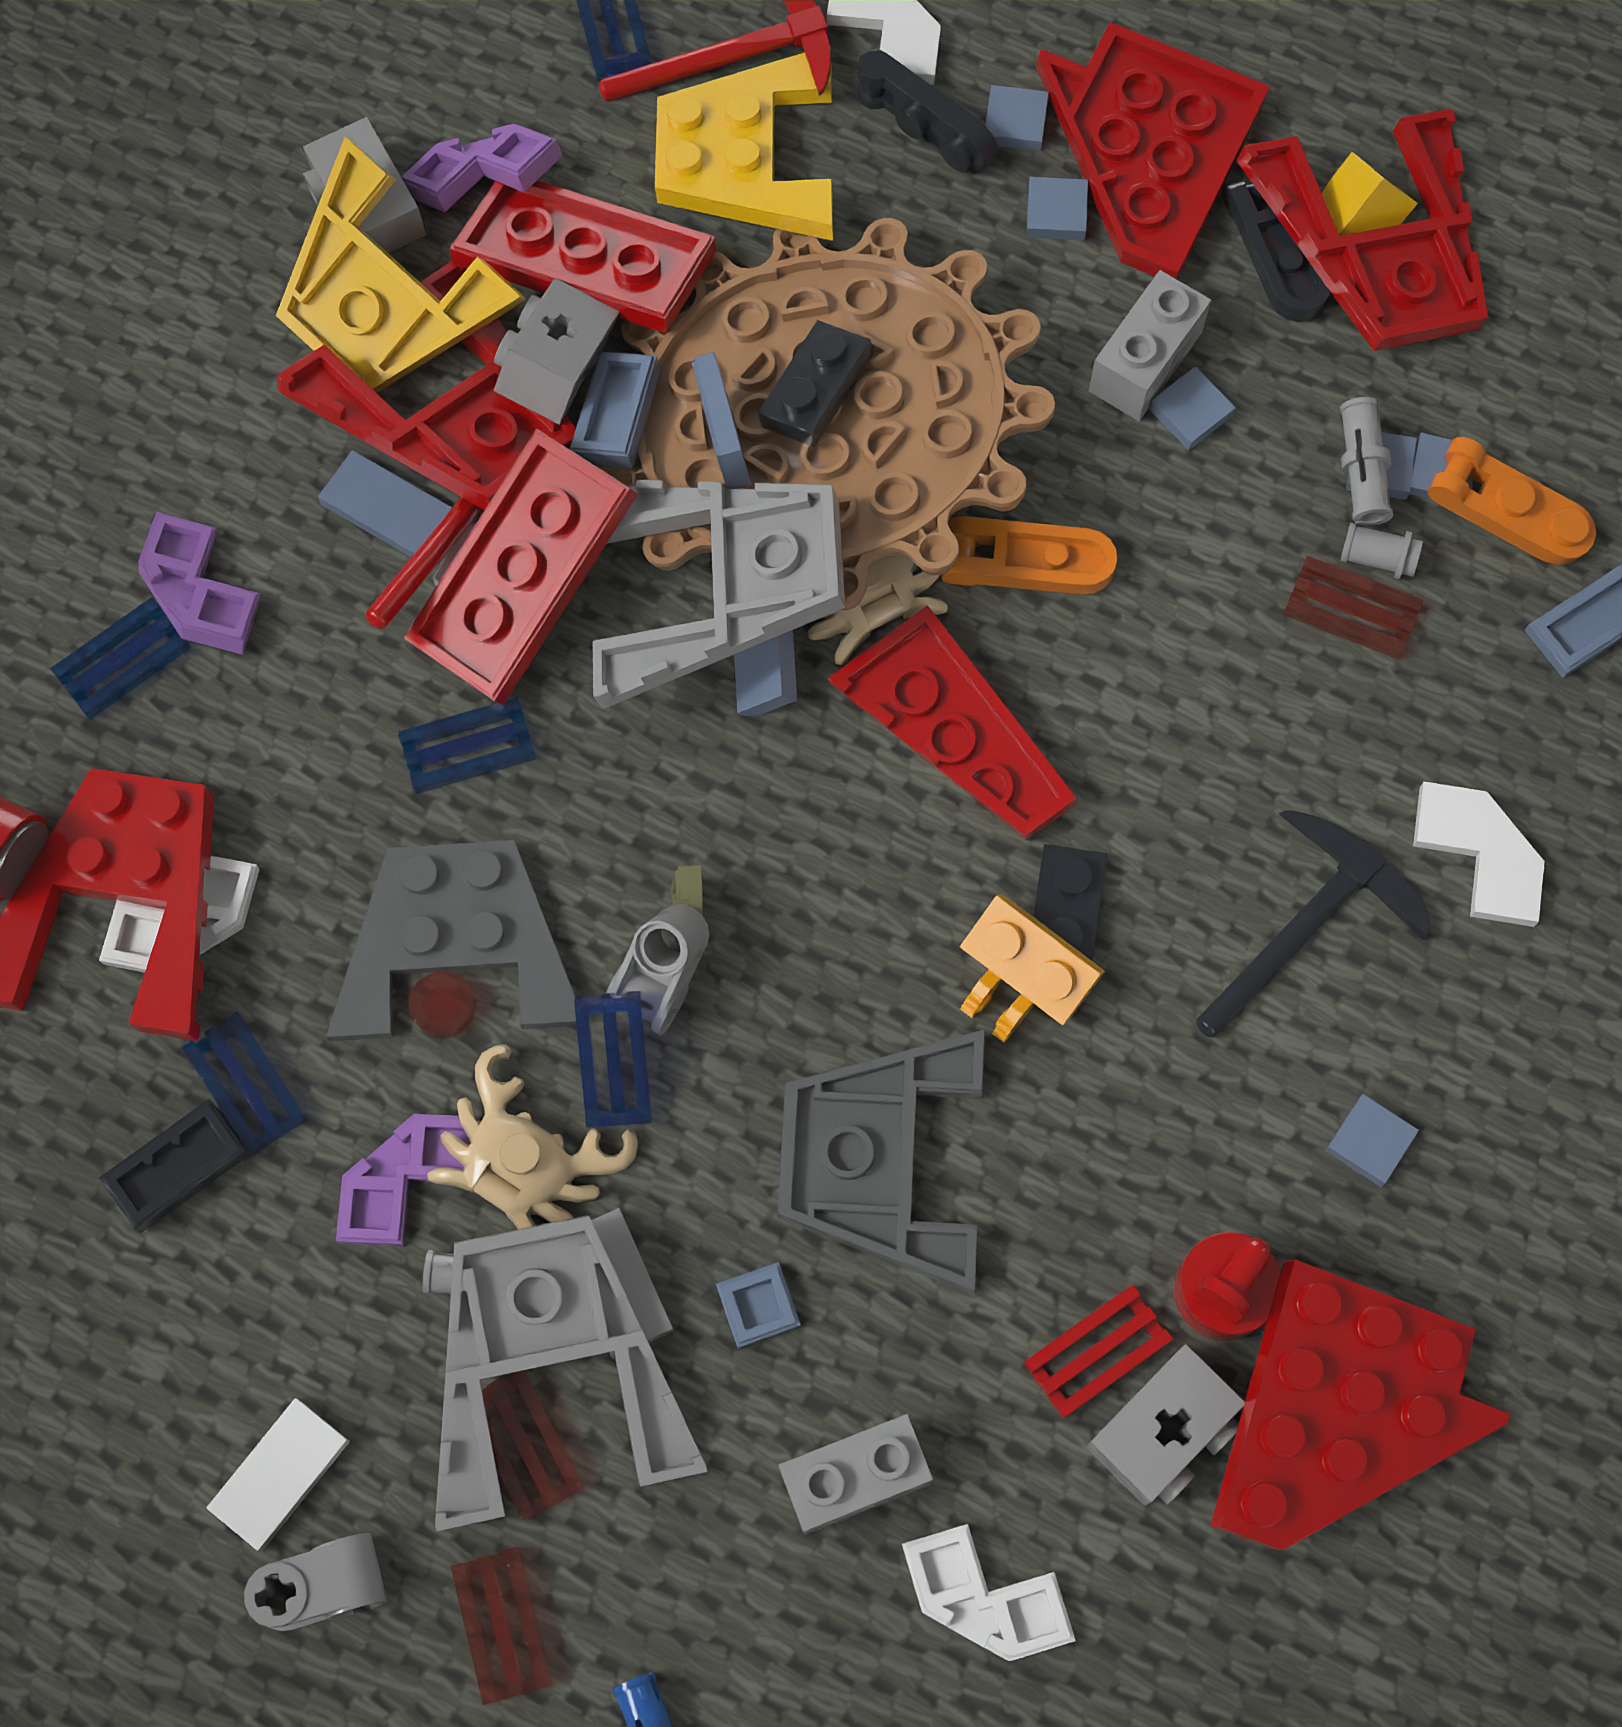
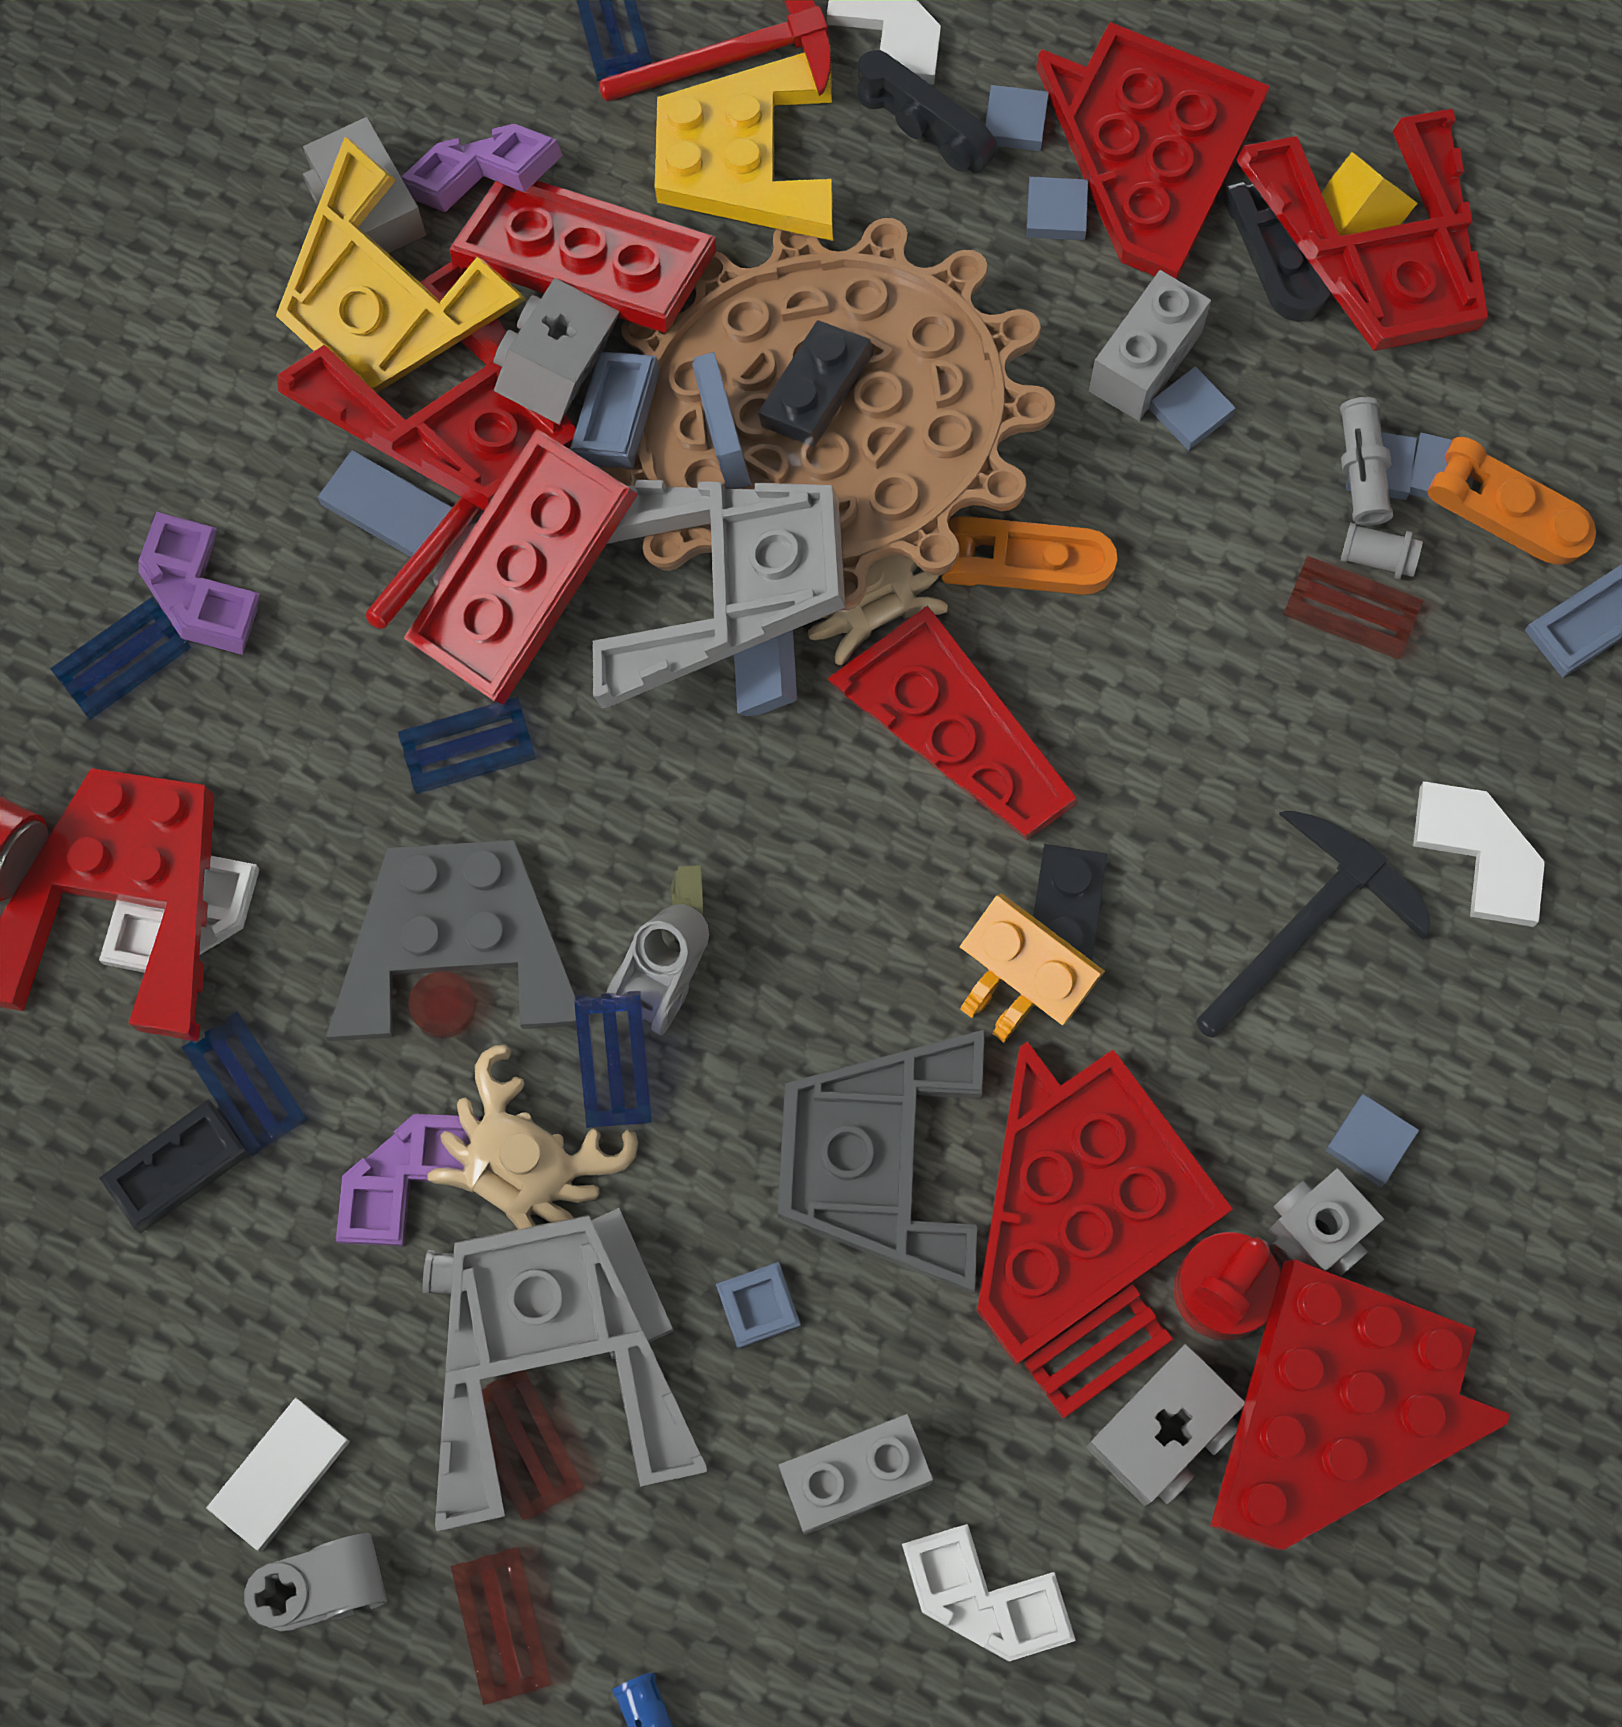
(1083, 1200): none -> red wing
(1338, 1209): none -> light grey brick

